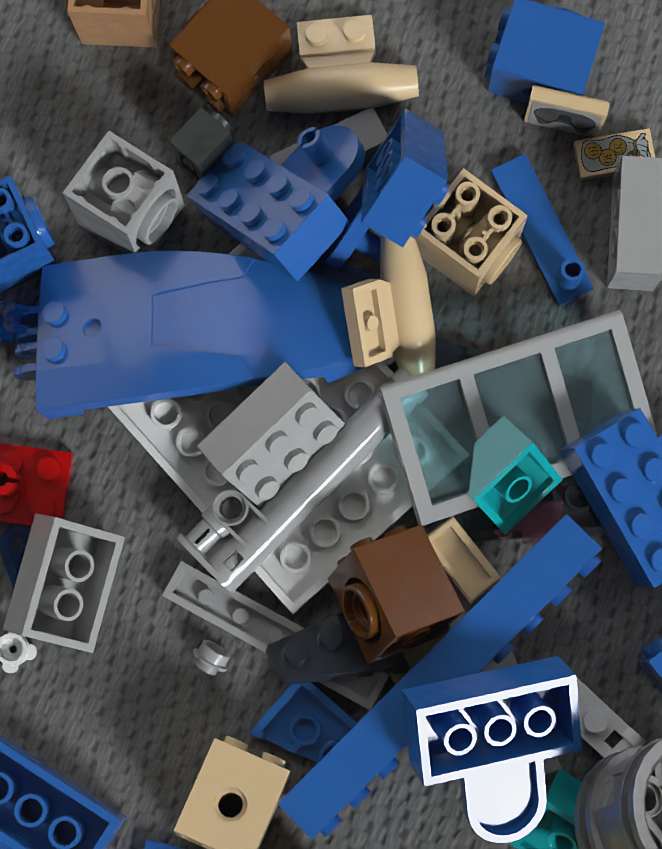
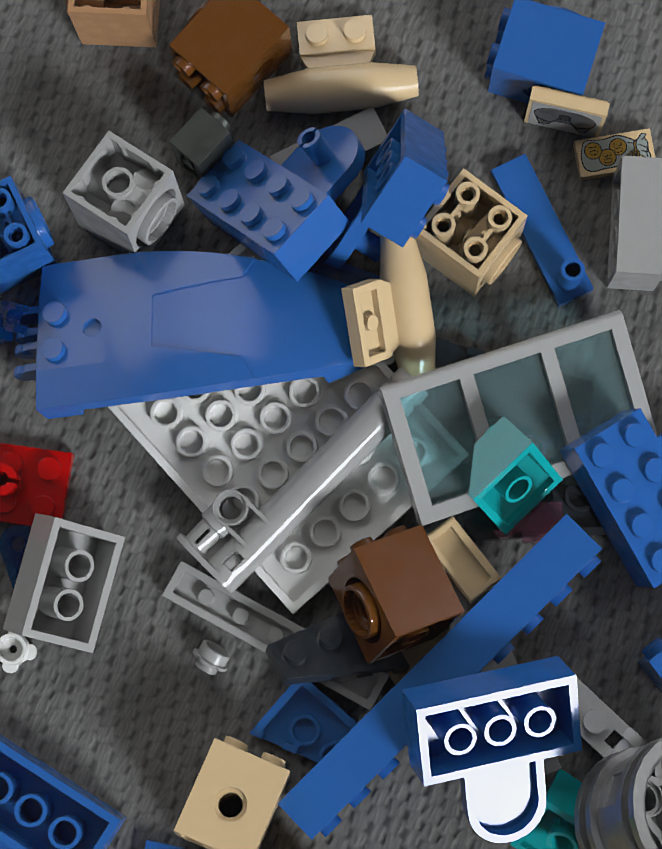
(271, 435): light grey brick -> none

